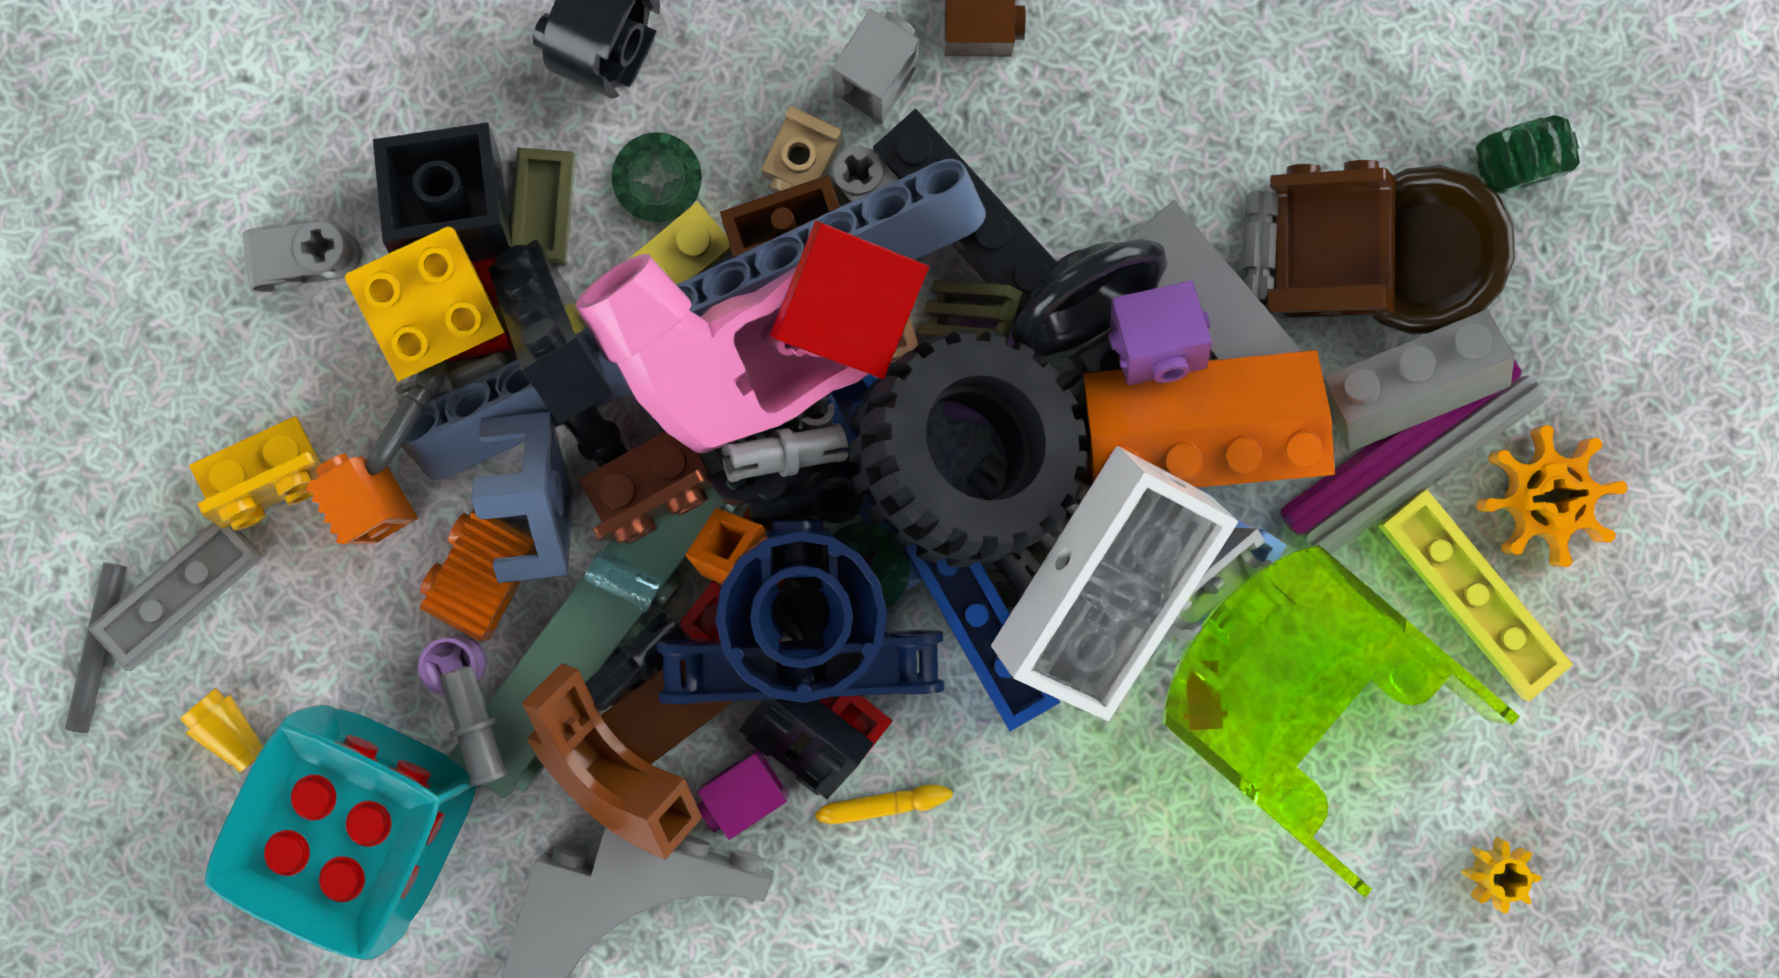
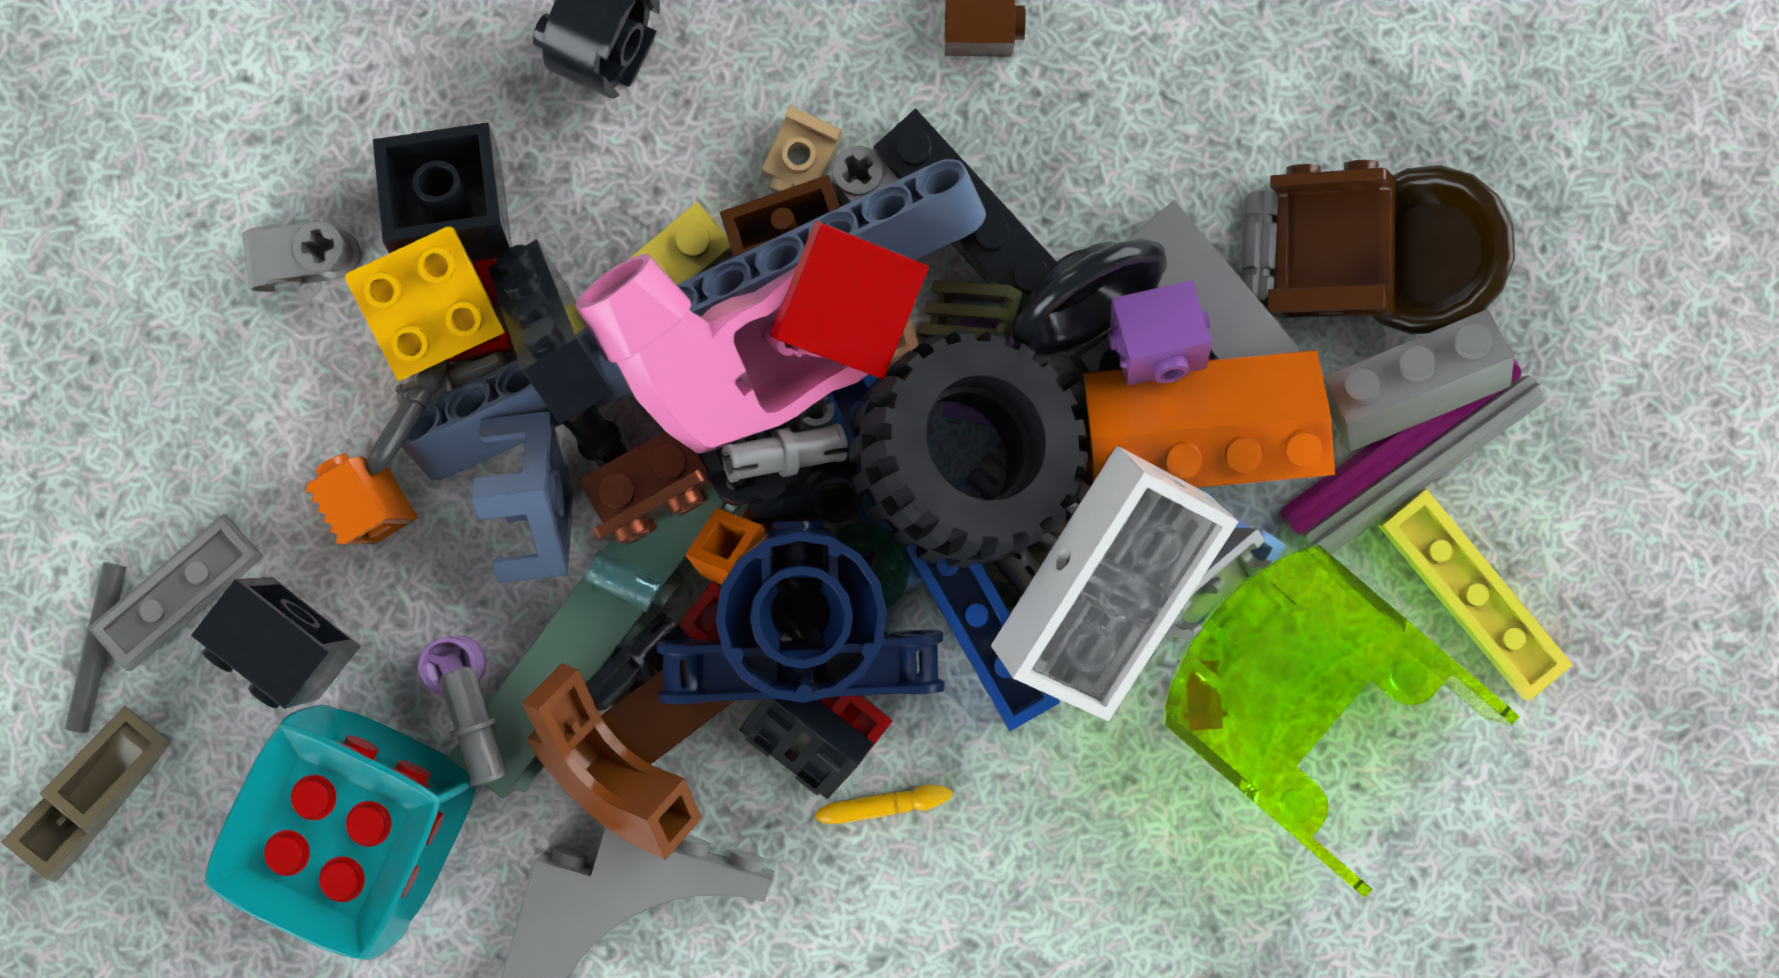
(86, 795): none -> dark tan slope
(223, 730): yellow cone -> none
(256, 475): yellow bracket -> none
(274, 642): none -> black brick
(465, 586): orange brick -> none
(543, 200): olive tile -> none
(637, 160): clear green gear -> none
(741, 795): magenta brick -> none
(877, 64): light grey brick -> none
(1494, 862): yellow gear -> none
(1528, 154): clear green gear -> none
(1560, 518): light orange gear -> none

